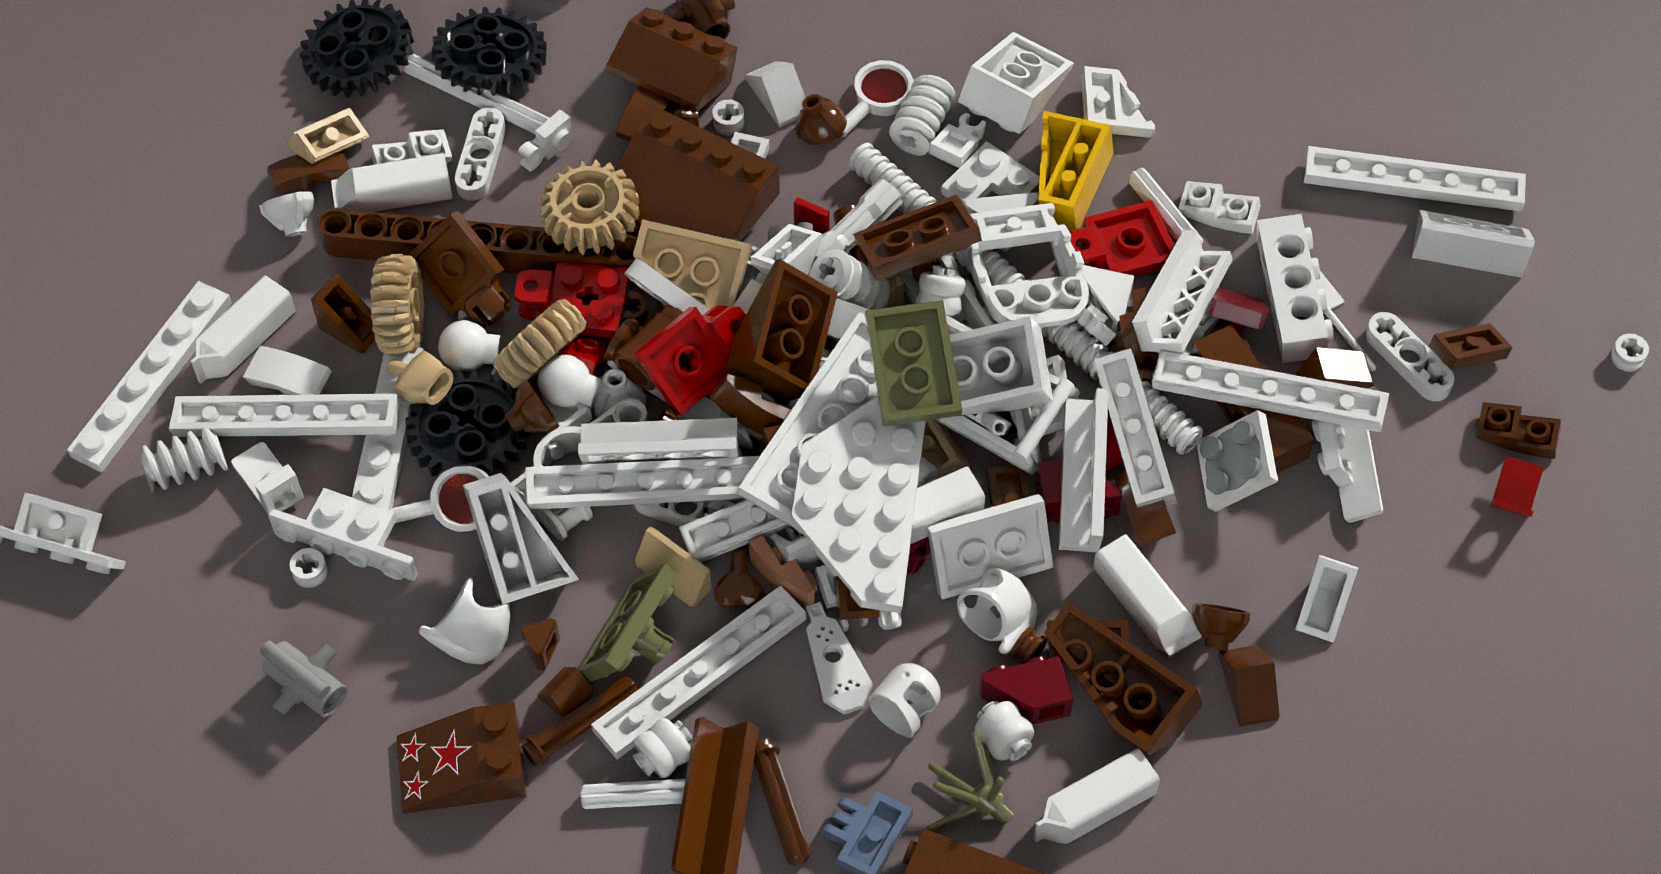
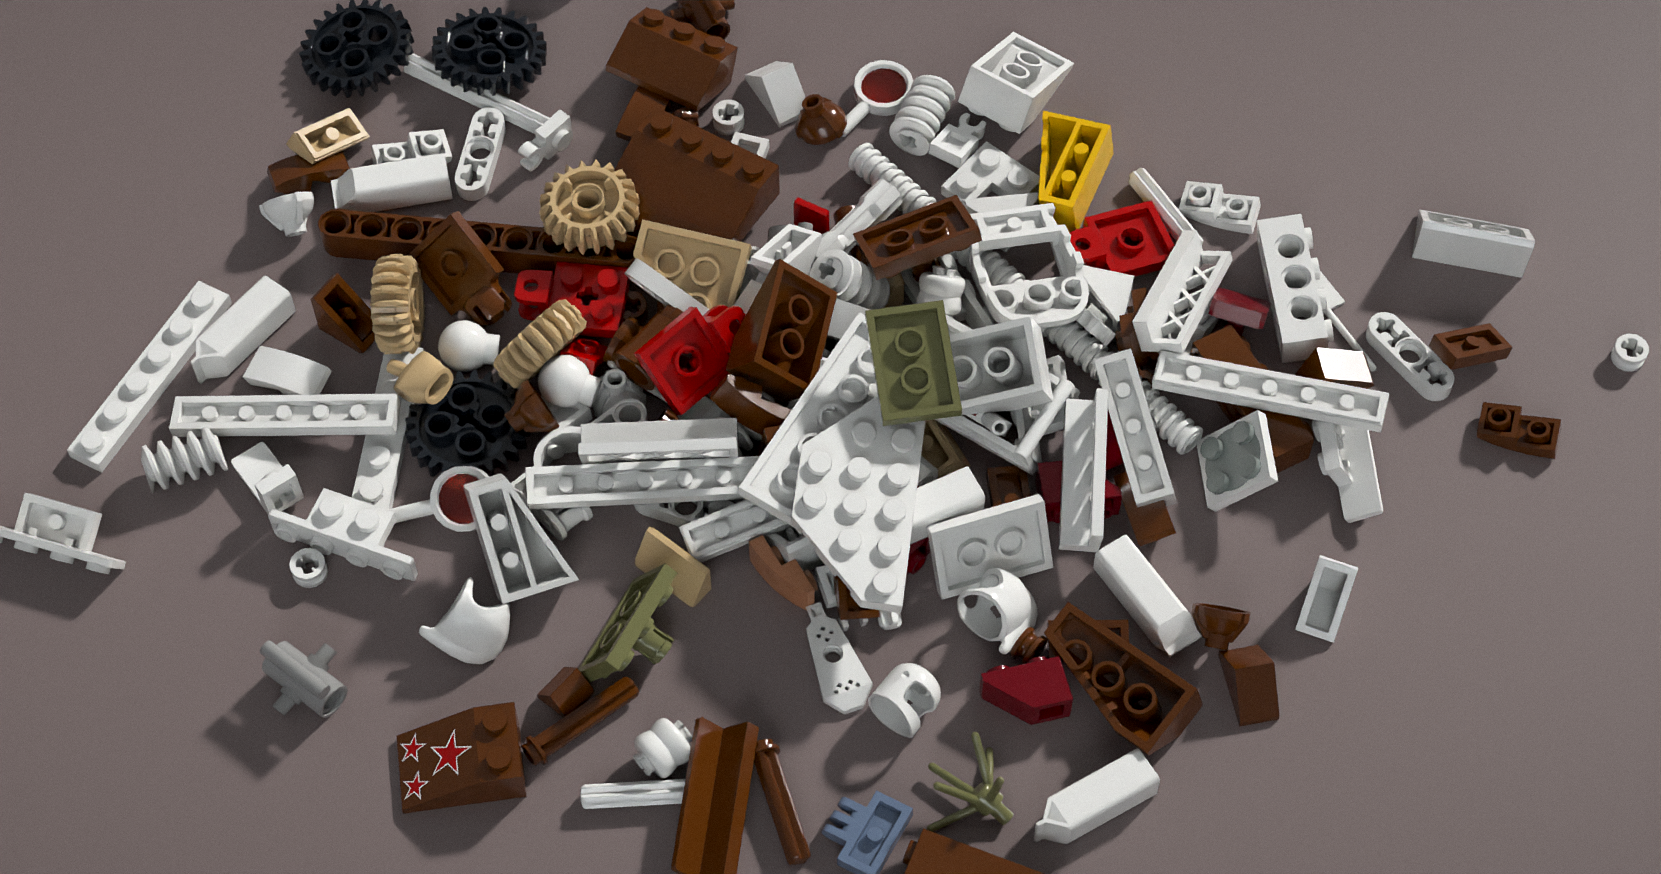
(541, 641): reddish brown slope -> none
(699, 670): white plate -> none
(738, 585): reddish brown rock -> none
(1004, 730): white piece -> none
(1112, 103): white wing -> none
(1415, 178): white plate -> none
(1517, 486): red bracket -> none

